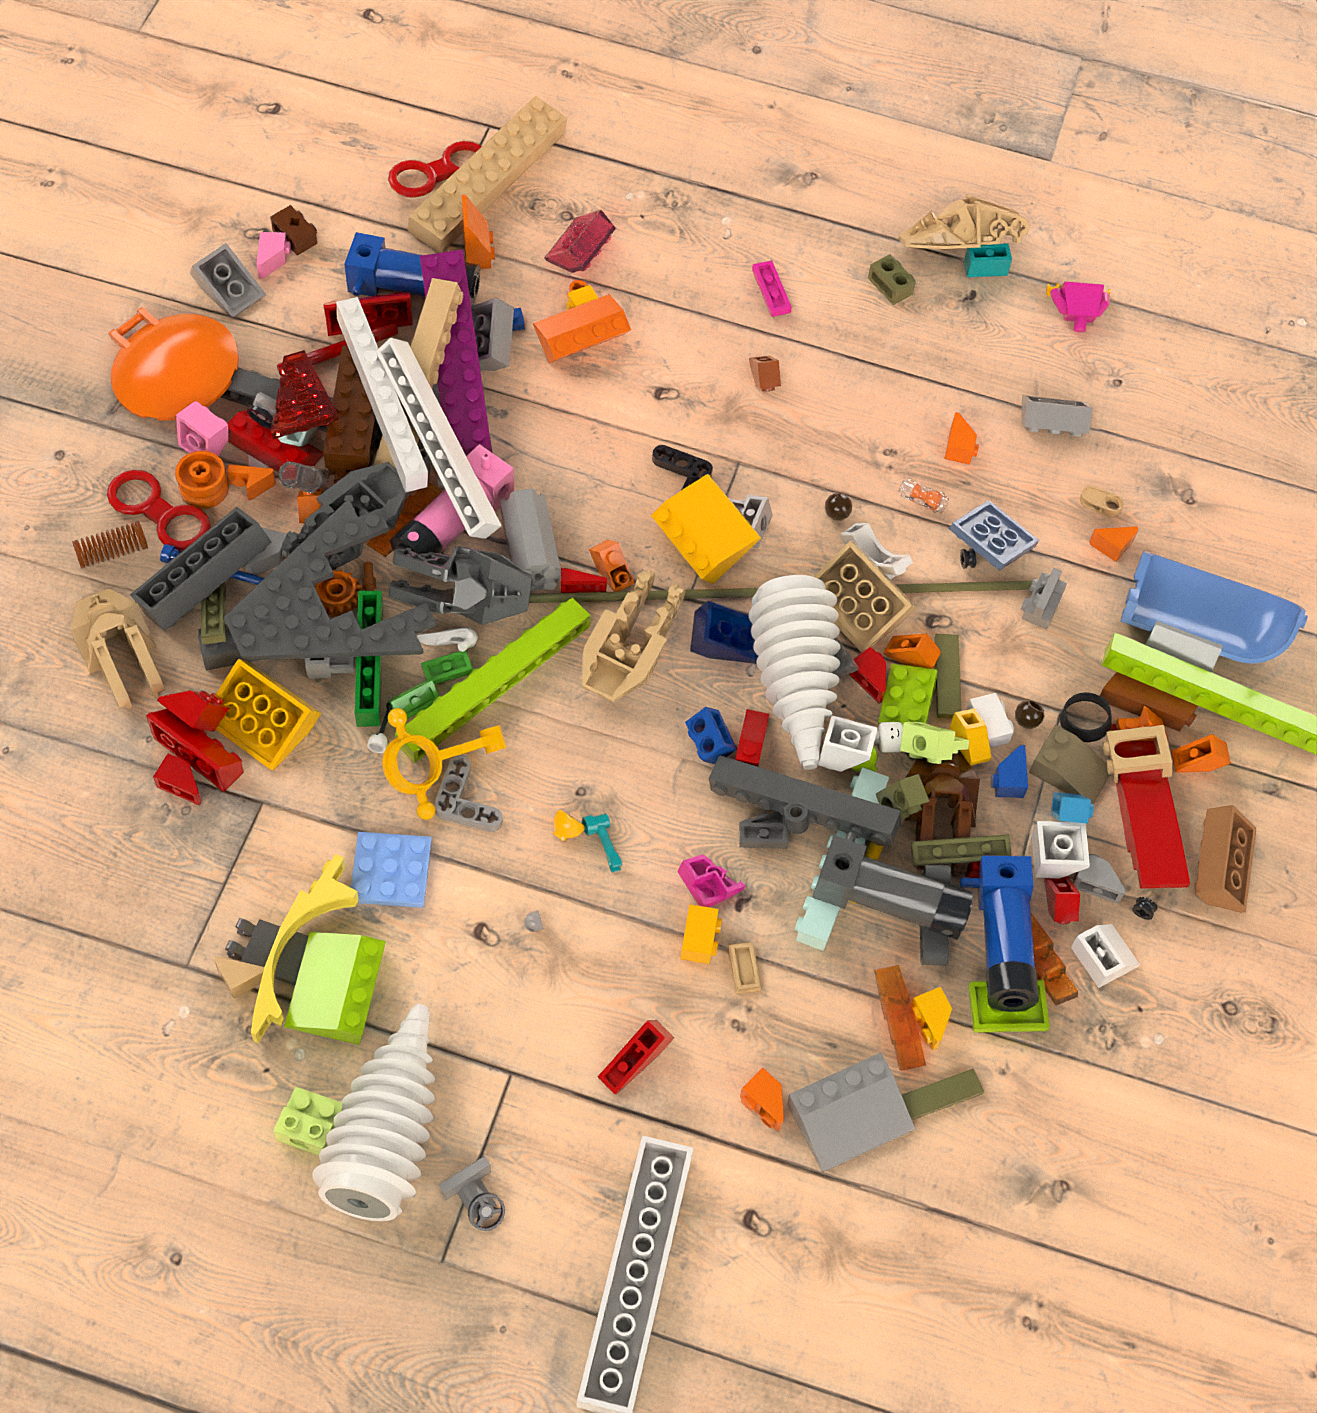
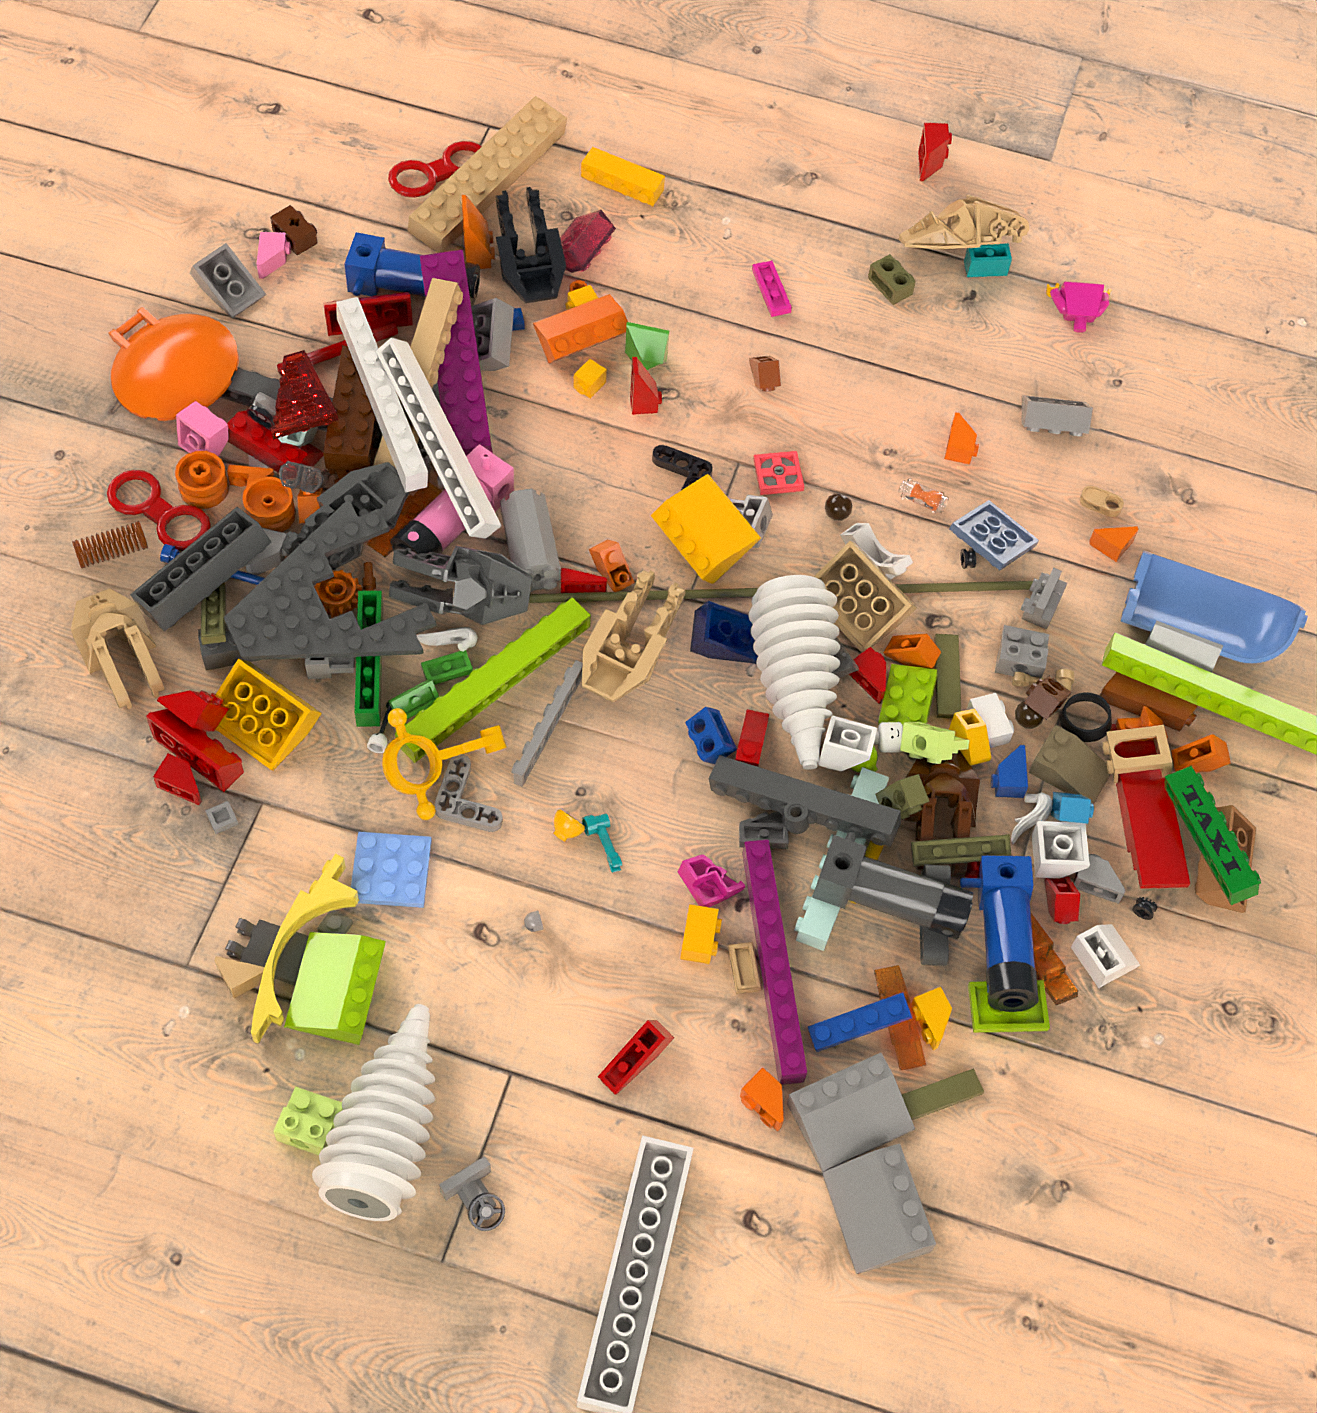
(221, 817): none -> light grey plate
(269, 503): none -> orange wheel
(335, 923): none -> light grey plate
(534, 276): none -> black connector
(543, 730): none -> light grey plate
(589, 378): none -> yellow brick
(622, 176): none -> yellow brick
(643, 390): none -> red slope
(646, 344): none -> bright green slope
(774, 963): none -> magenta brick
(778, 473): none -> coral piece
(859, 1022): none -> blue plate
(879, 1209): none -> light grey slope
(933, 148): none -> red slope
(1022, 652): none -> light grey brick
(1040, 813): none -> white piece
(1046, 696): none -> reddish brown brick
(1063, 676): none -> tan brick
(1212, 836): none -> green brick

